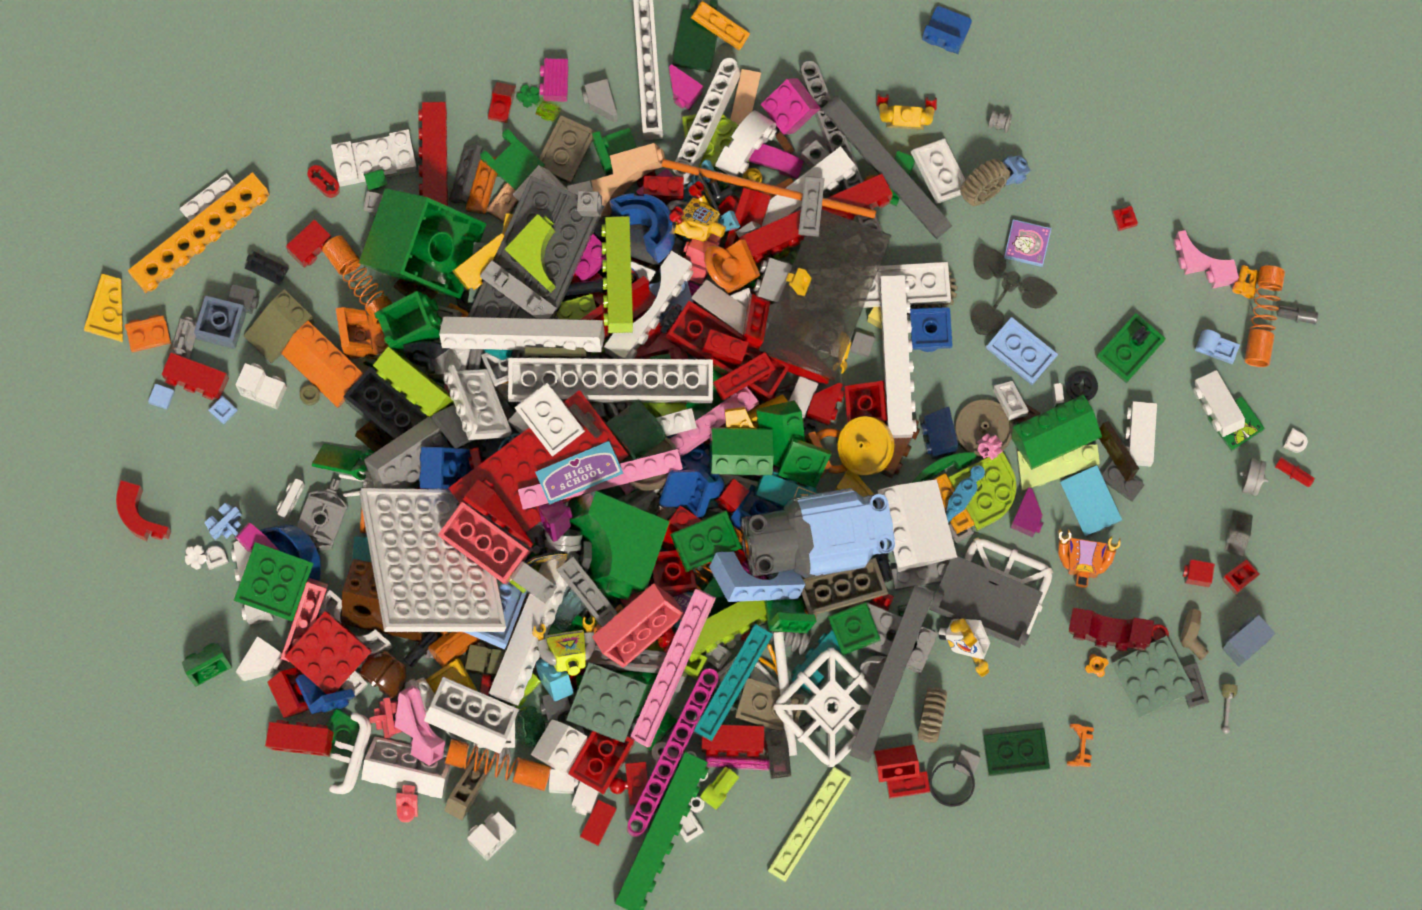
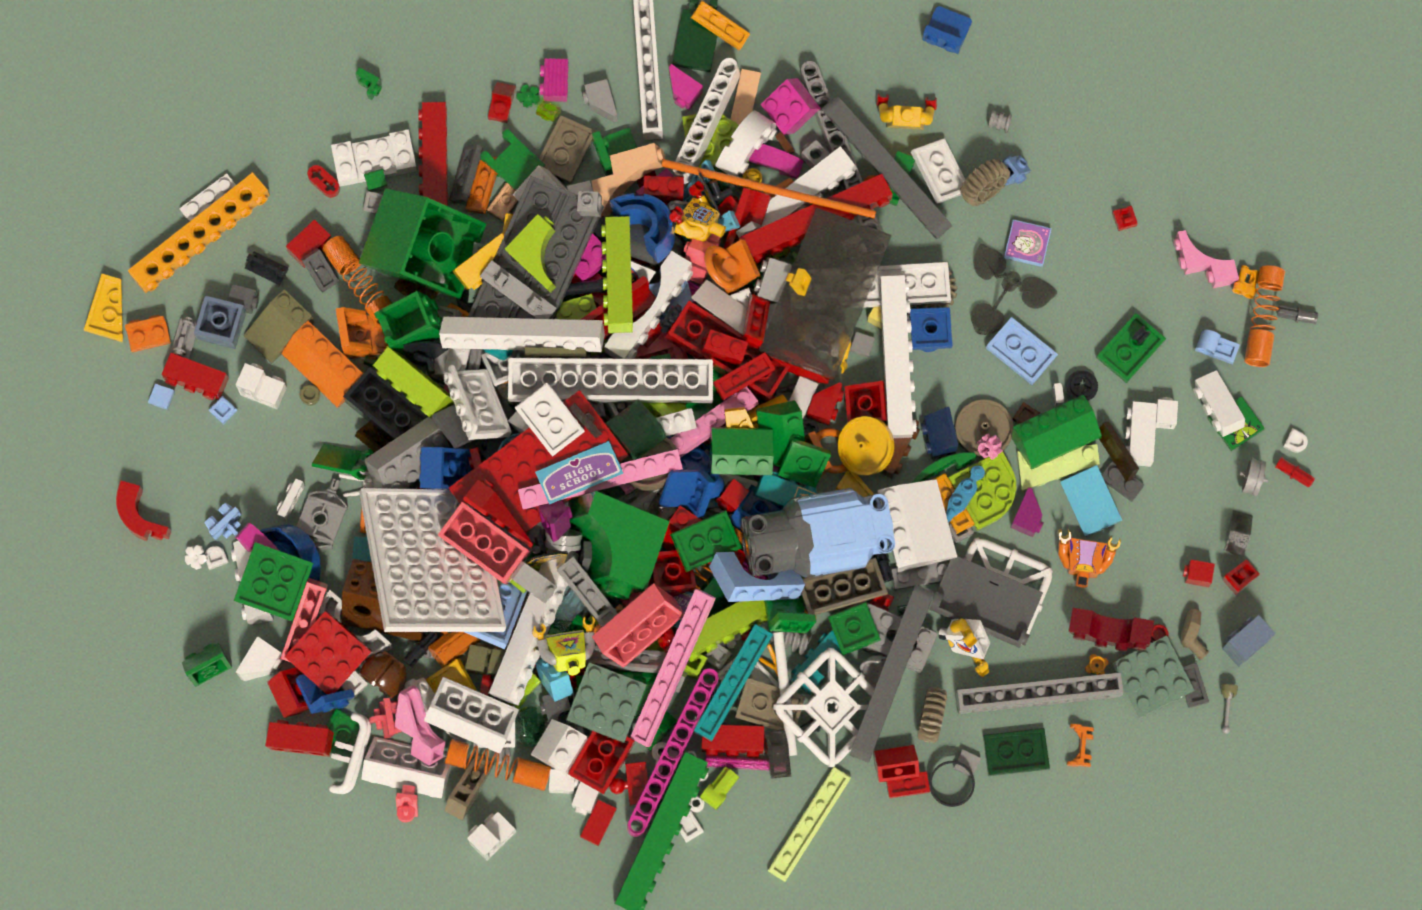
(319, 270): none -> dark grey plate
(369, 80): none -> green bracket
(811, 206): light grey tile -> none
(1010, 400): white plate -> none
(1039, 693): none -> light grey brick
(1166, 413): none -> white brick

